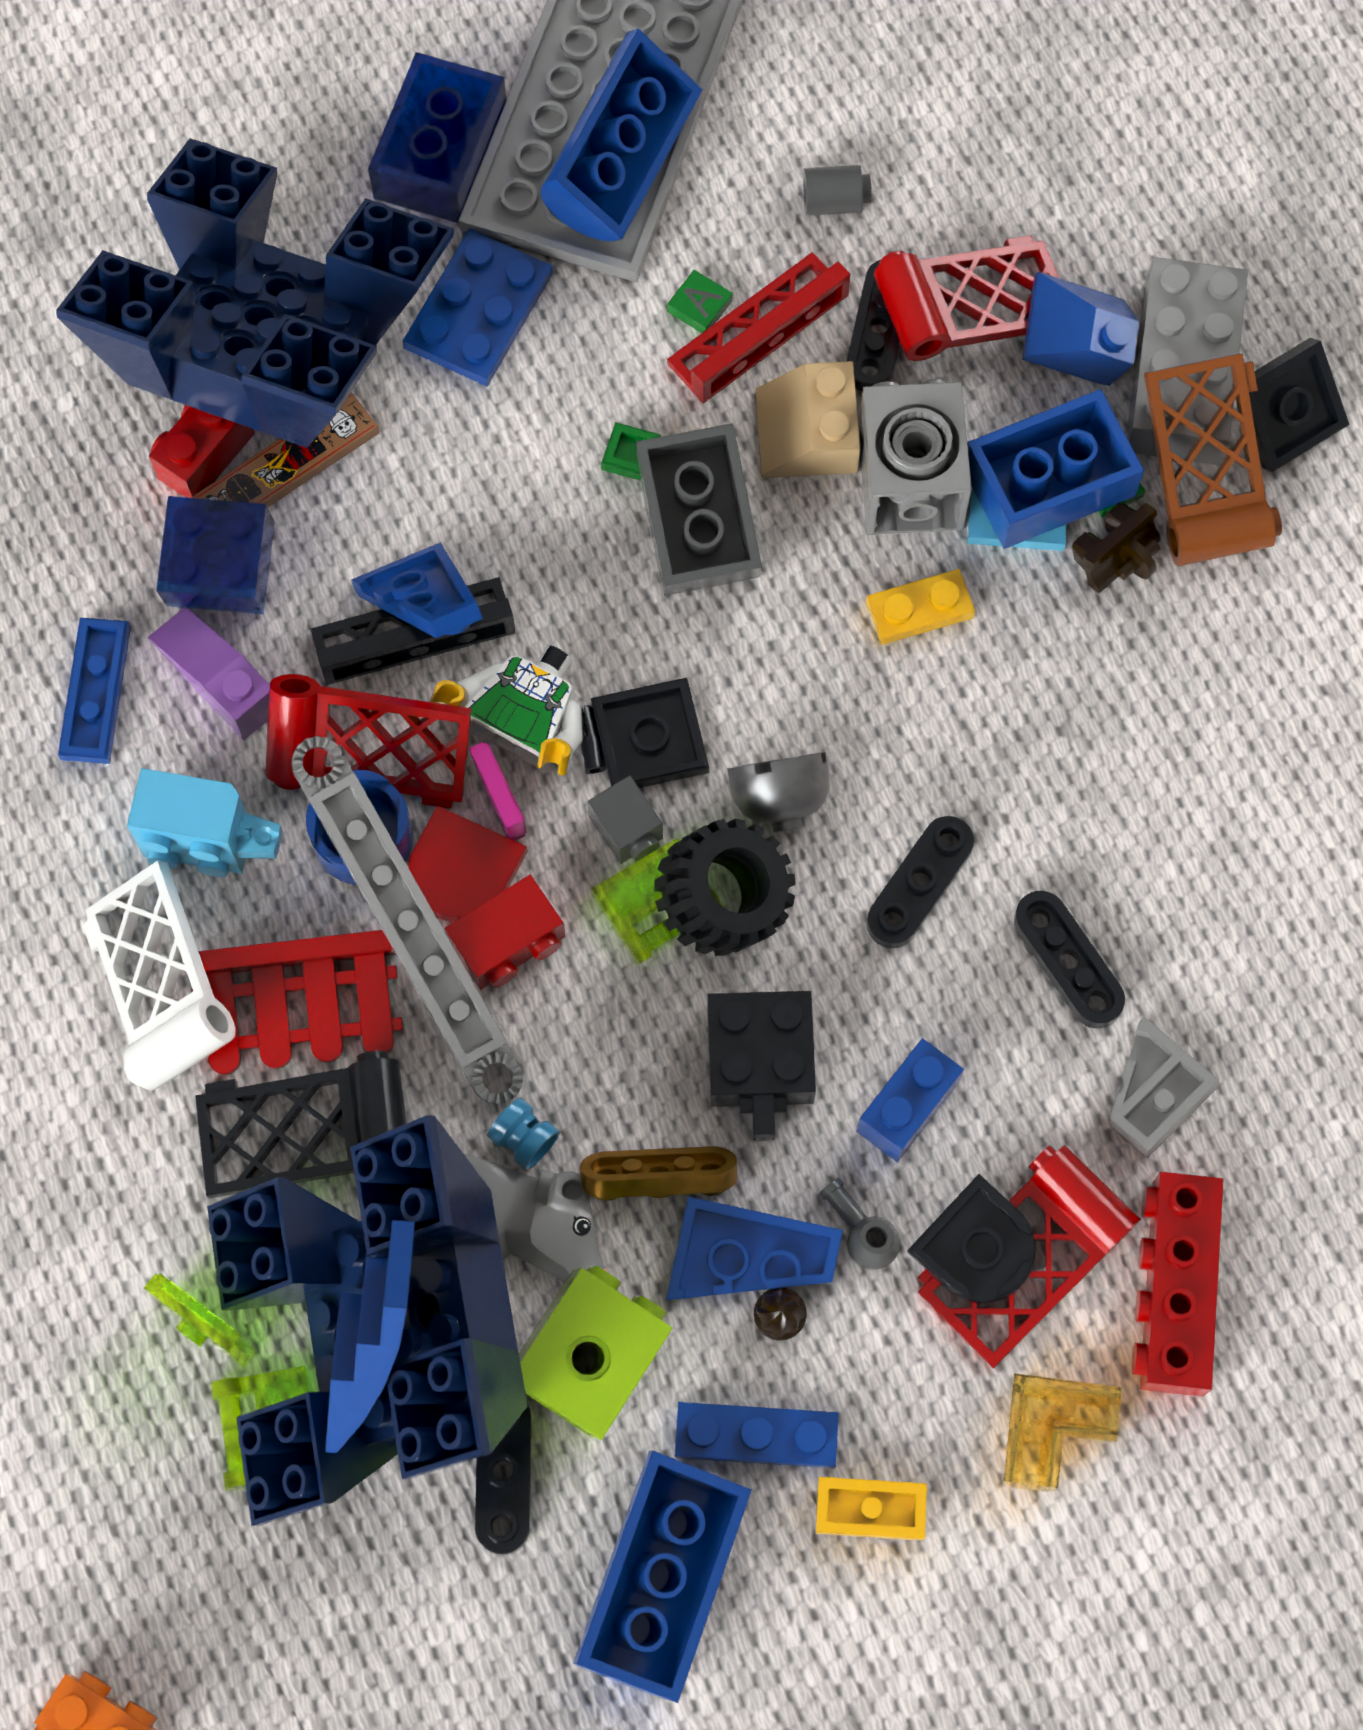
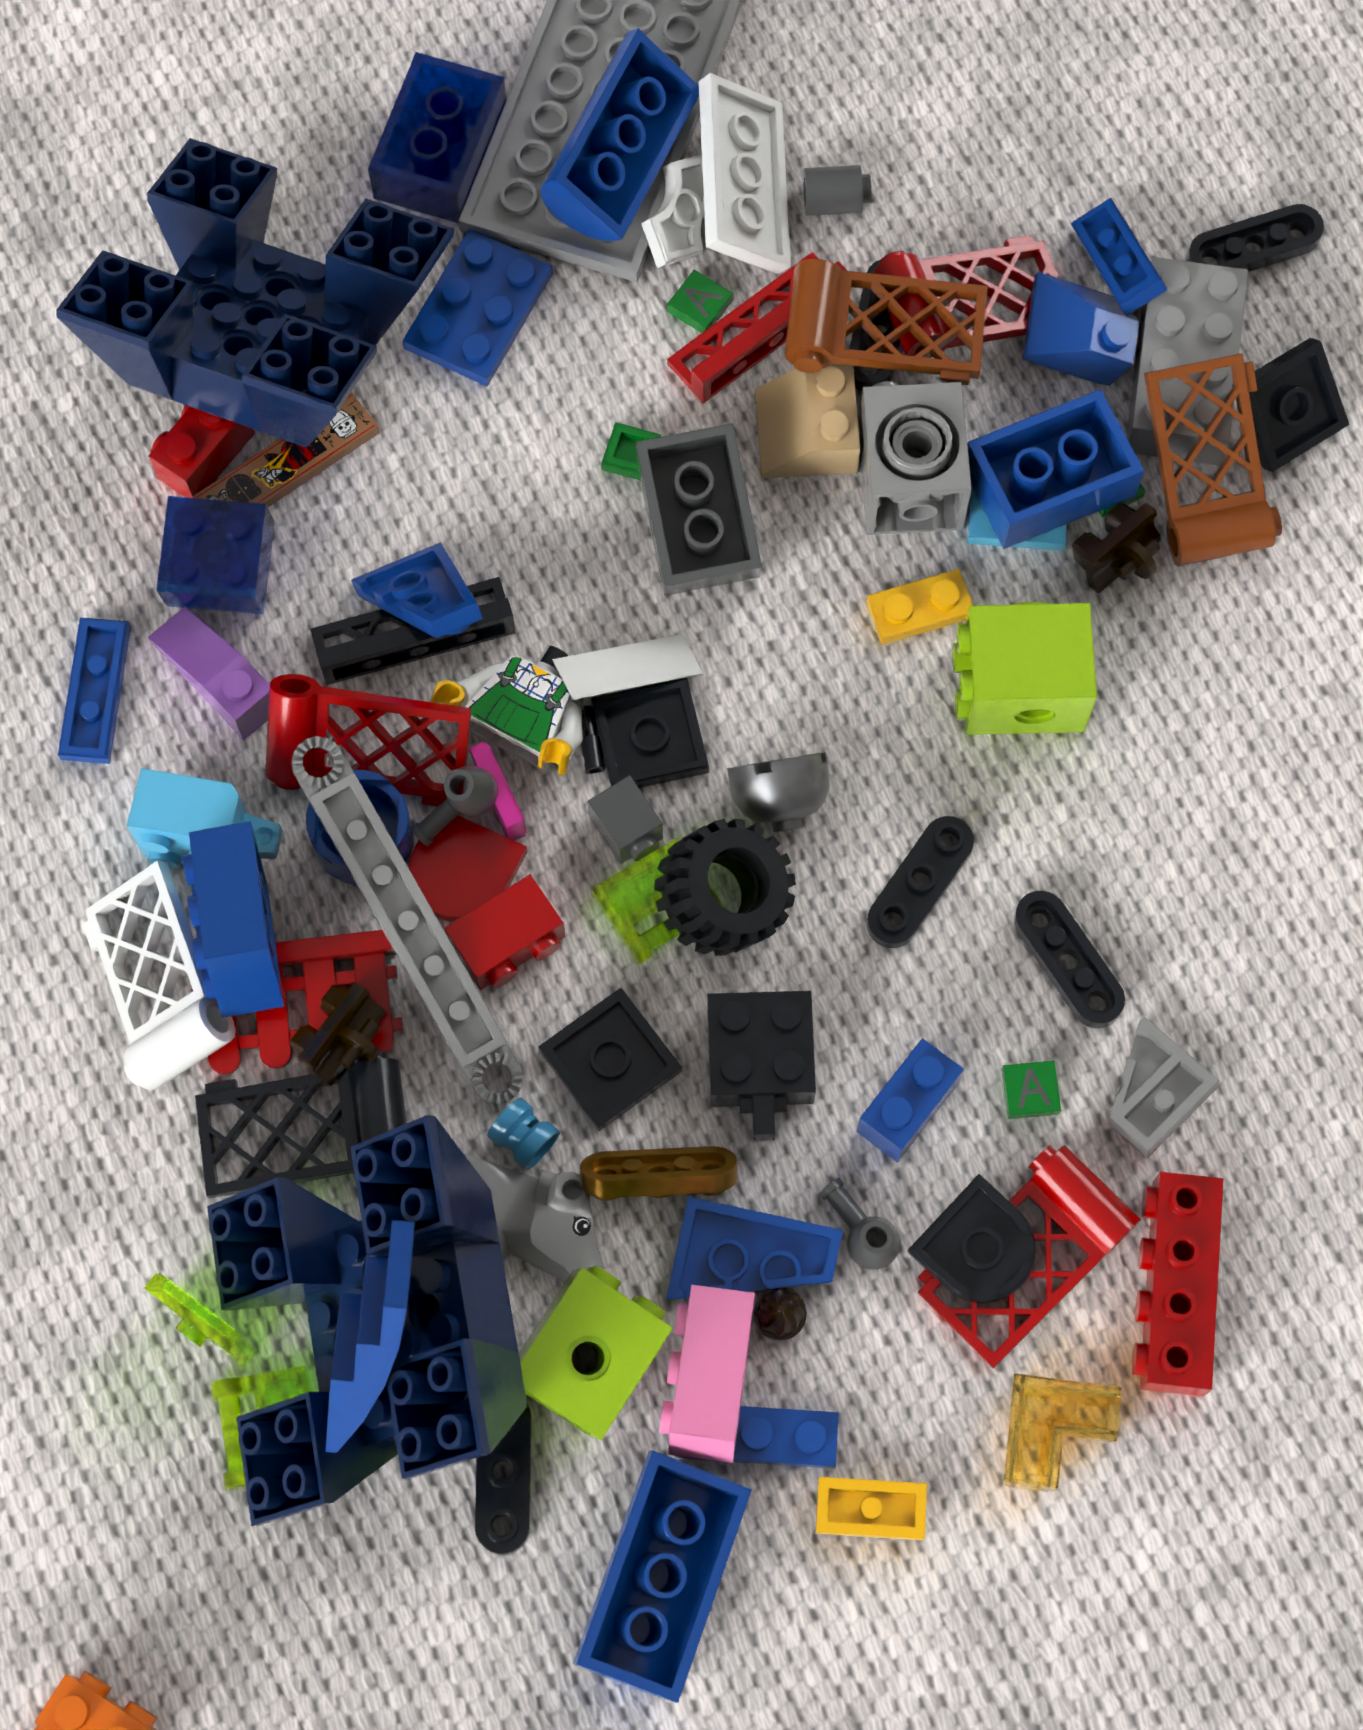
(232, 920): none -> blue brick
(343, 1035): none -> dark brown hips
(475, 802): none -> dark grey bar
(610, 1059): none -> black tile
(627, 666): none -> white sticker
(676, 227): none -> white tile
(708, 1373): none -> bright pink brick
(744, 174): none -> white plate
(821, 314): none -> dark orange piece
(1025, 668): none -> lime brick
(1031, 1089): none -> green tile
(1118, 256): none -> blue tile
(1266, 230): none -> black plate

